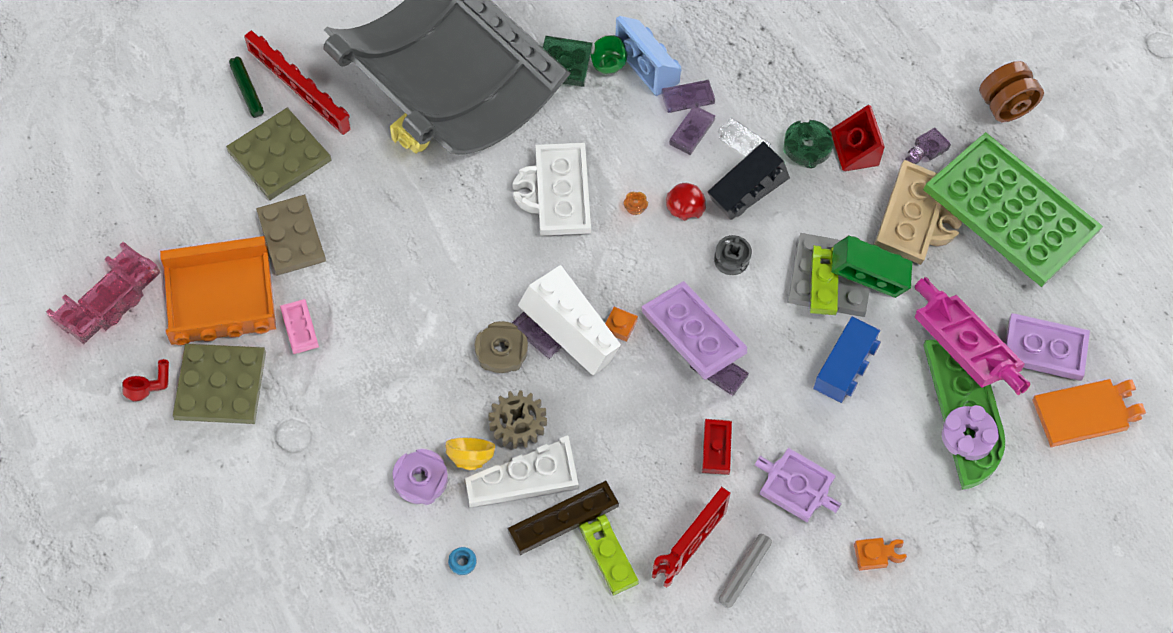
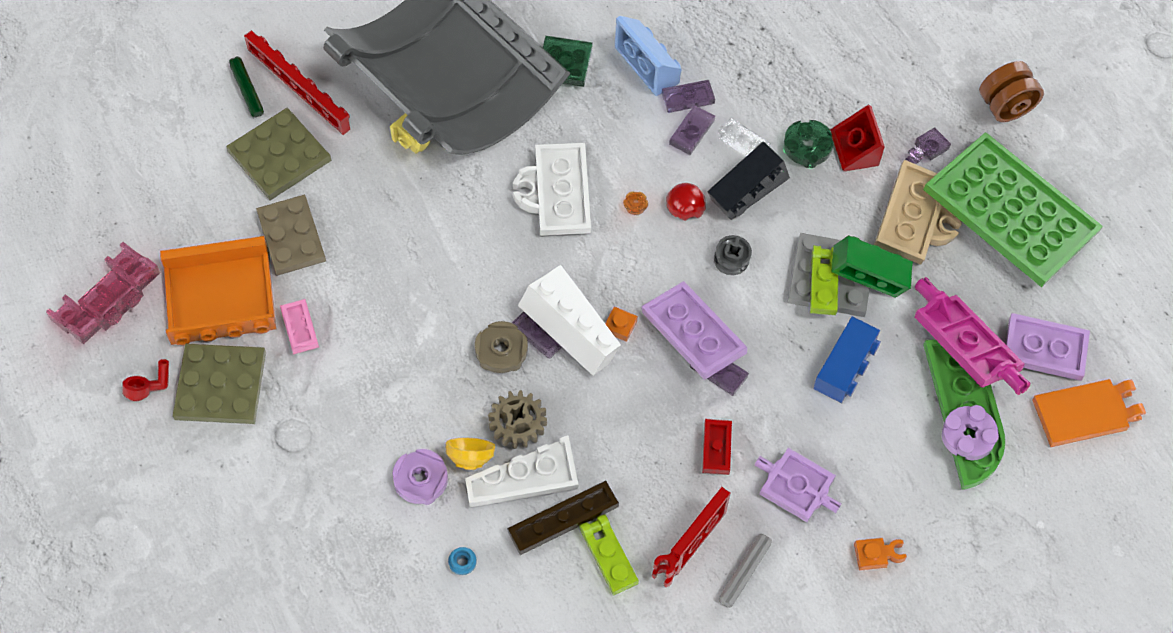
(609, 54): green hair -> none

